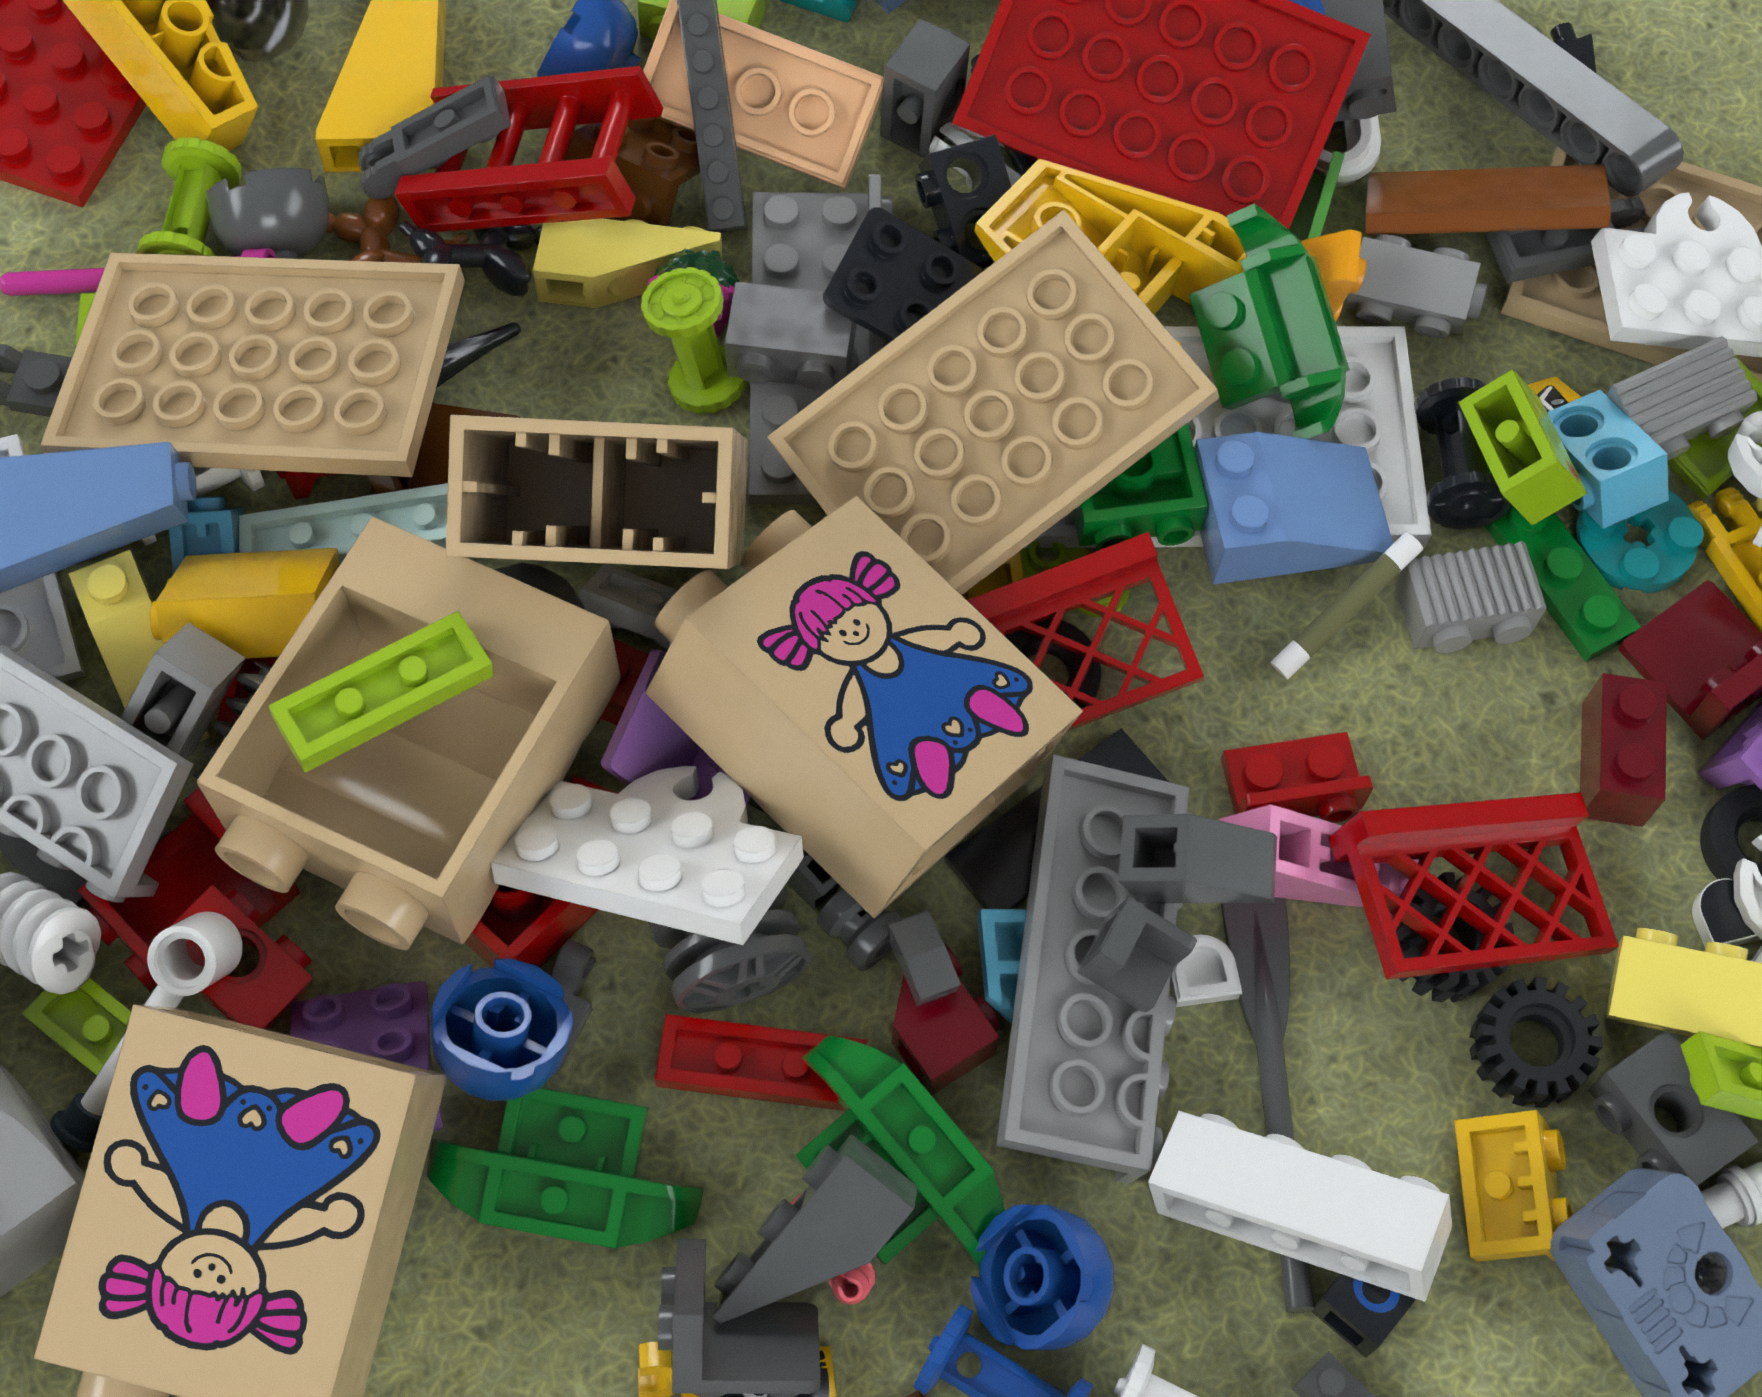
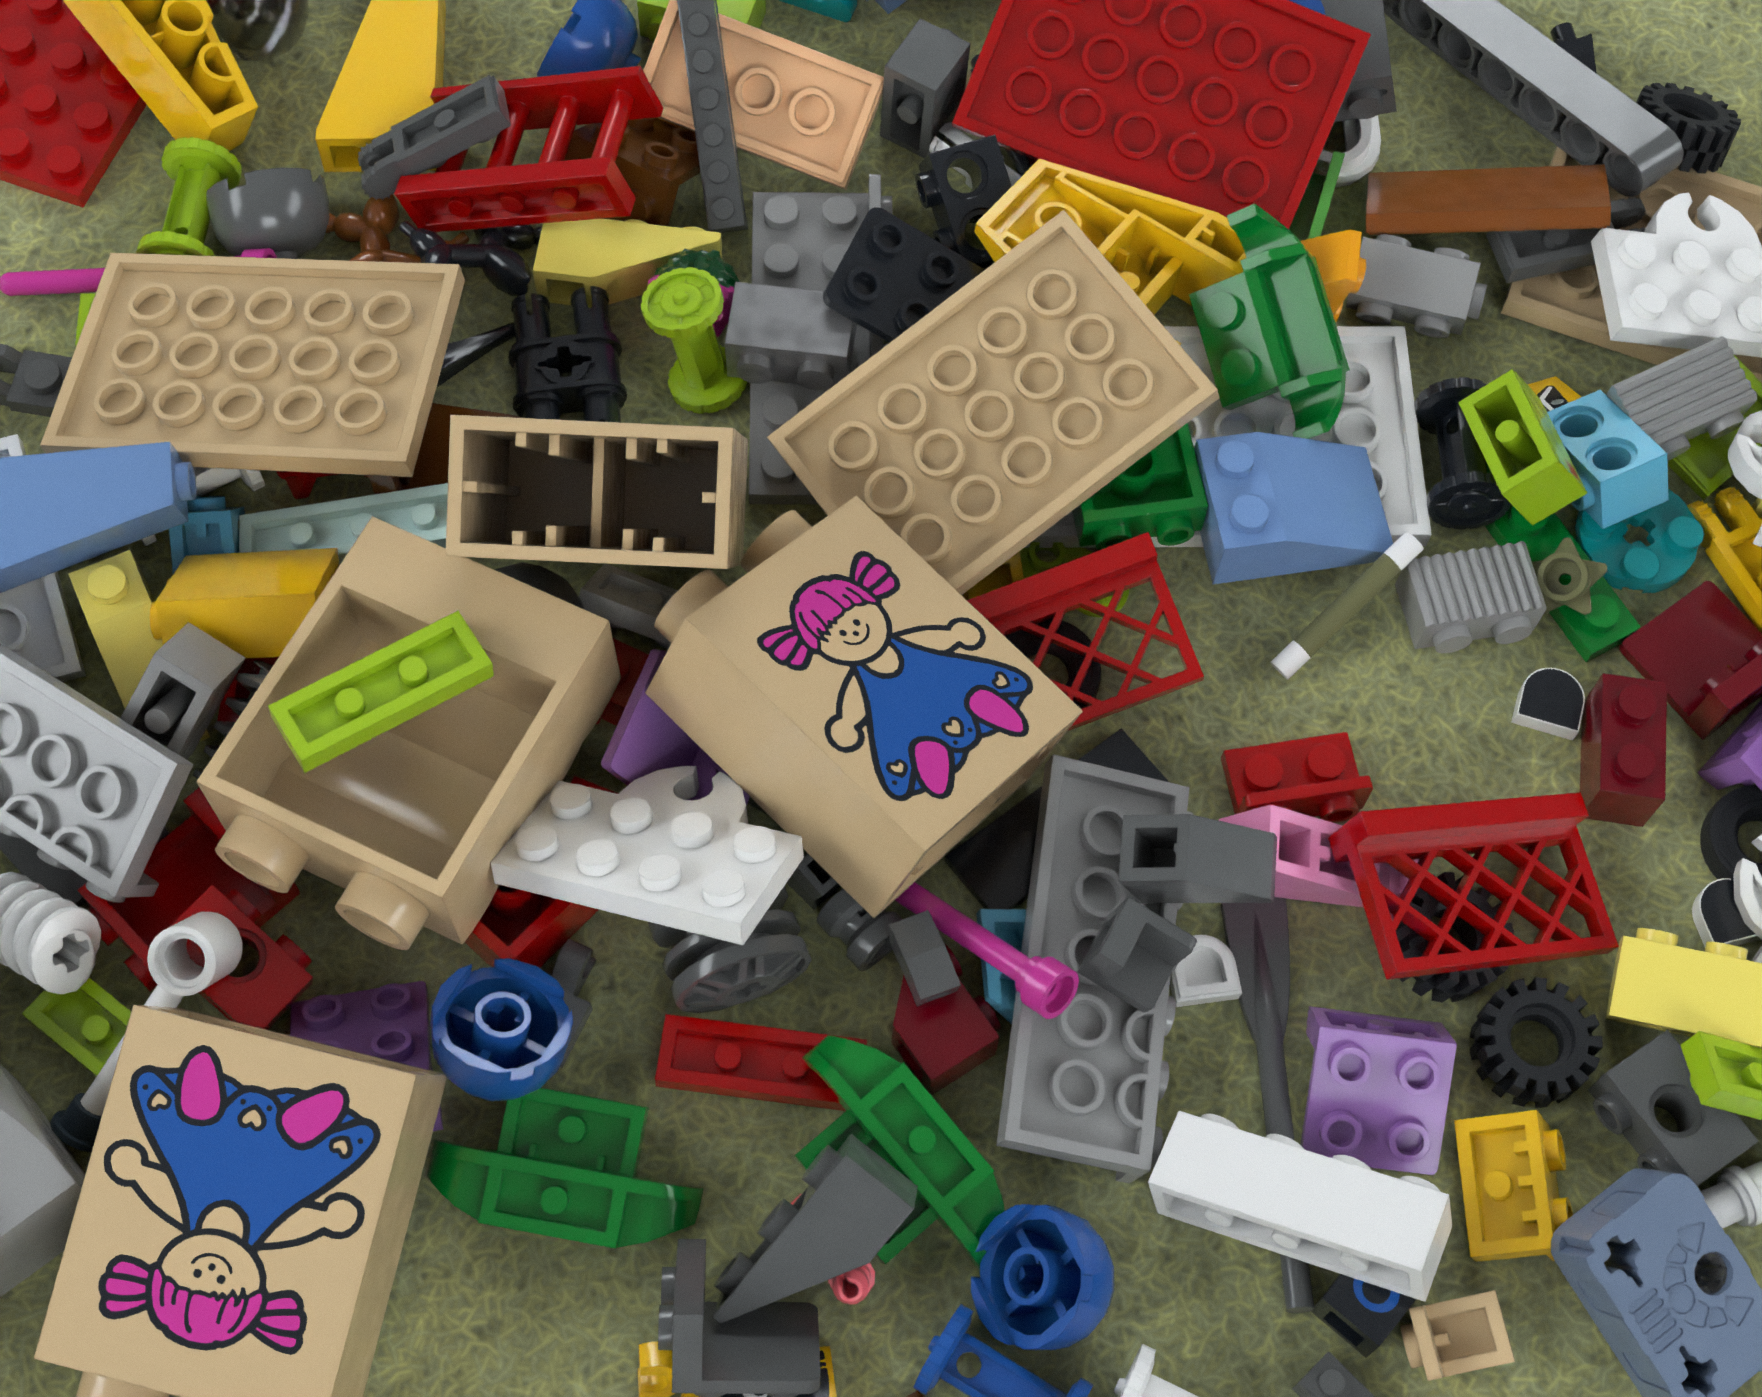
(589, 354): none -> black pin
(1042, 982): none -> dark pink piece
(1378, 1089): none -> medium lavender bracket
(1457, 1336): none -> tan bracket
(1550, 703): none -> black tile
(1583, 577): none -> olive plate
(1701, 124): none -> black tyre

